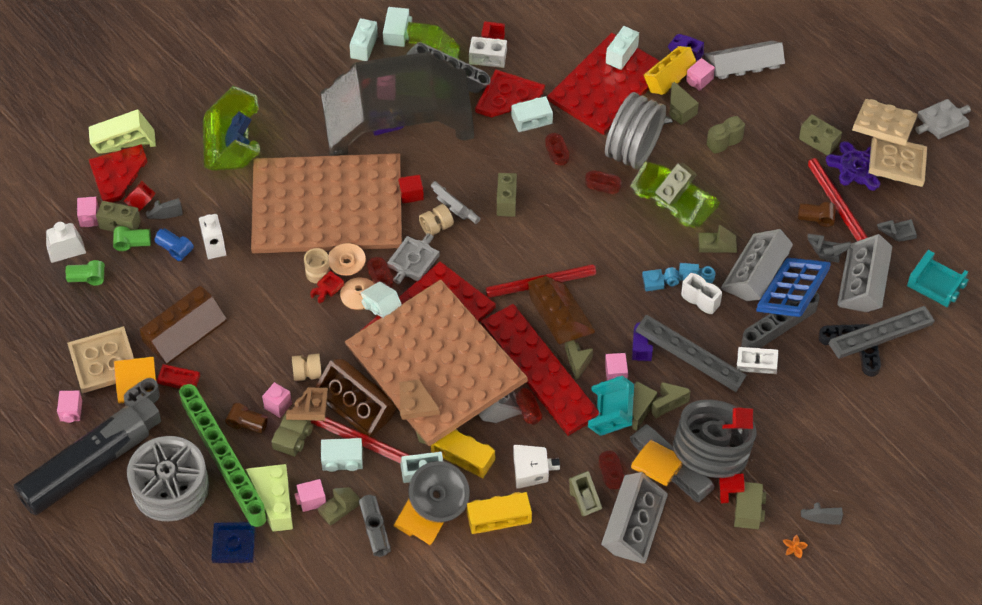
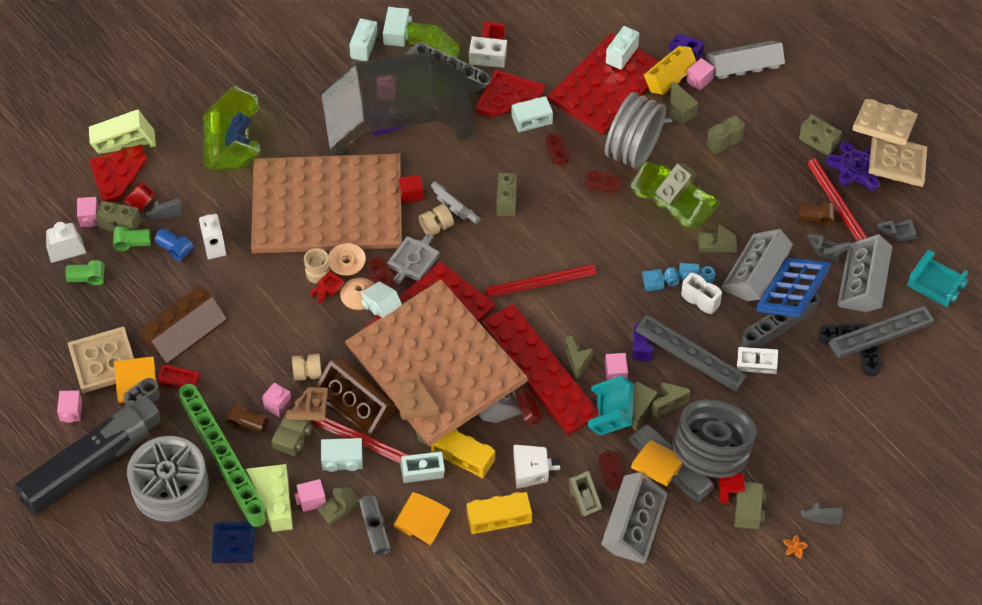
(445, 480): dark grey dish -> none
(559, 309): reddish brown slope -> none
(741, 419): red panel -> none
(943, 119): light grey plate -> none

